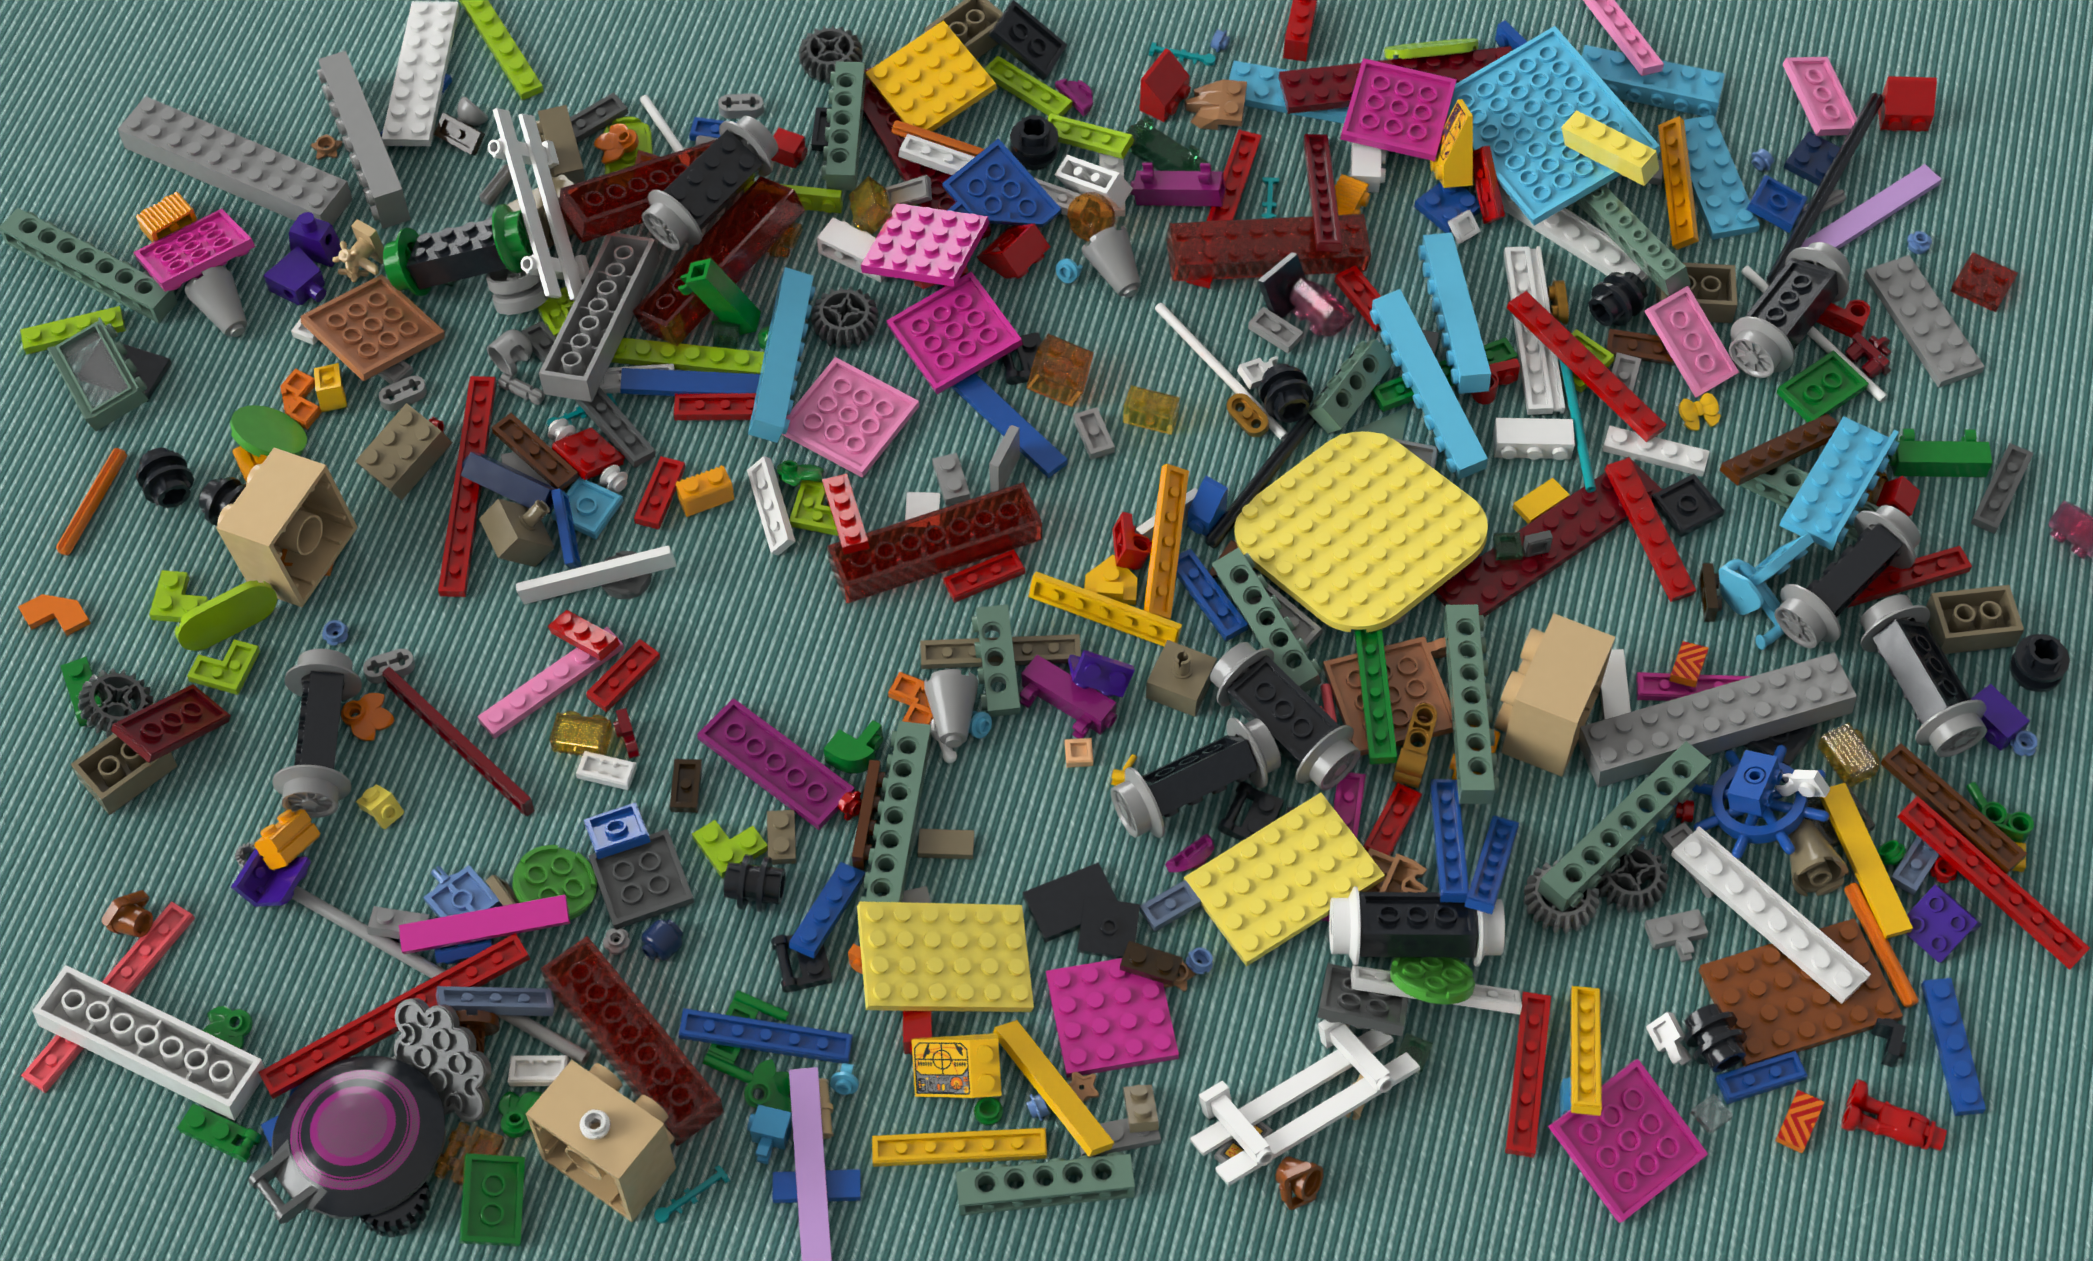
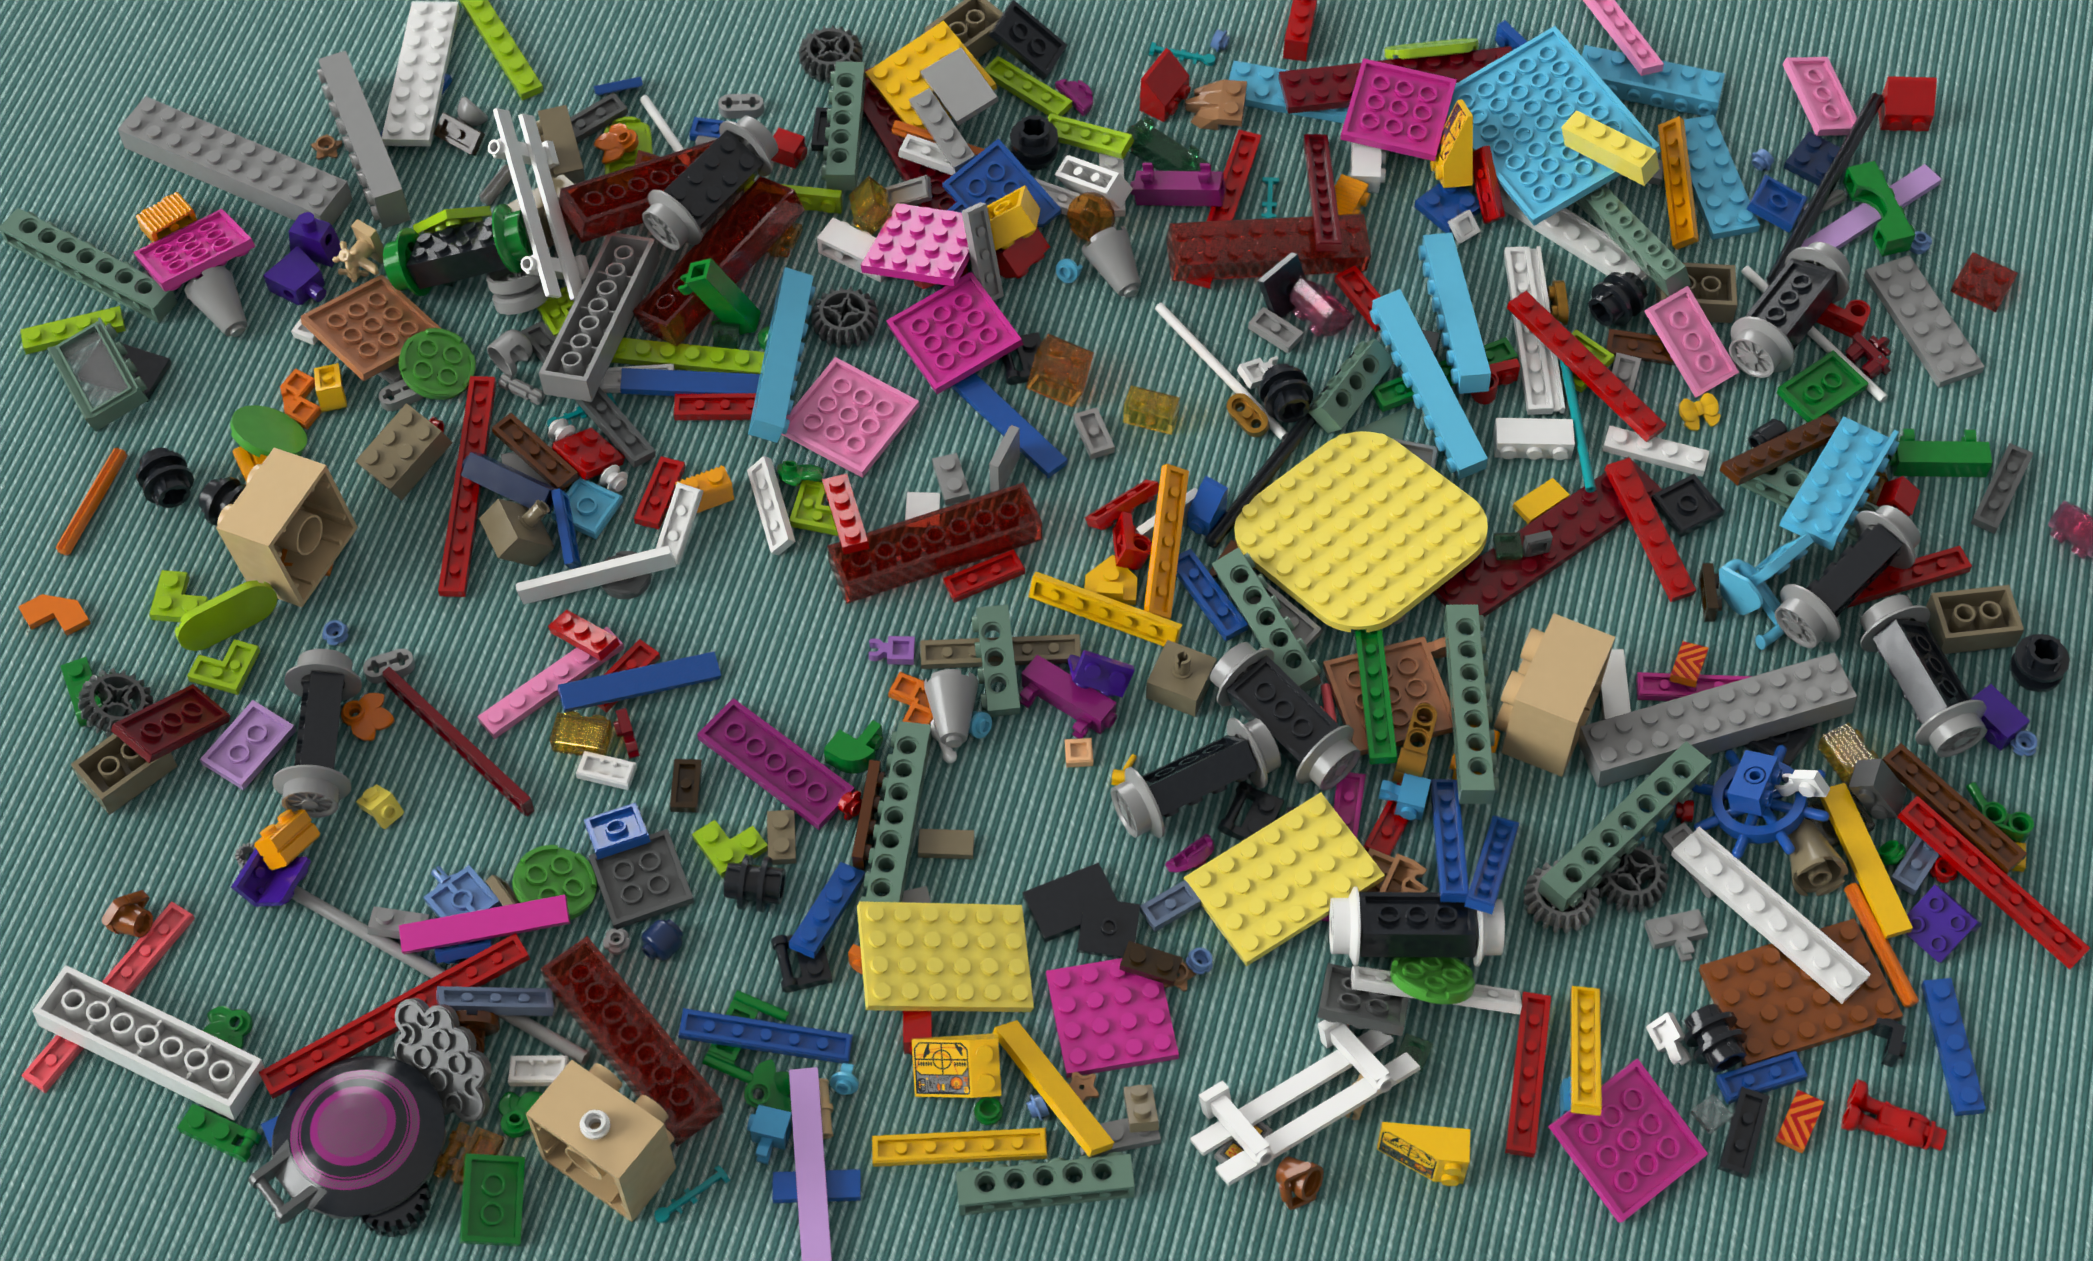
(248, 745): none -> lavender plate
(436, 364): none -> bright green tile
(452, 218): none -> lime plate
(618, 85): none -> blue tile
(639, 681): none -> blue tile
(680, 519): none -> white tile
(898, 650): none -> medium lavender plate
(942, 129): none -> light grey plate
(959, 86): none -> light grey tile
(982, 249): none -> light grey plate
(1013, 217): none -> yellow brick
(1140, 494): none -> red plate
(1409, 796): none -> dark azure brick
(1430, 1150): none -> yellow slope
(1743, 1132): none -> black plate
(1767, 432): none -> black brick
(1868, 185): none -> green arch
(1877, 788): none -> dark grey brick

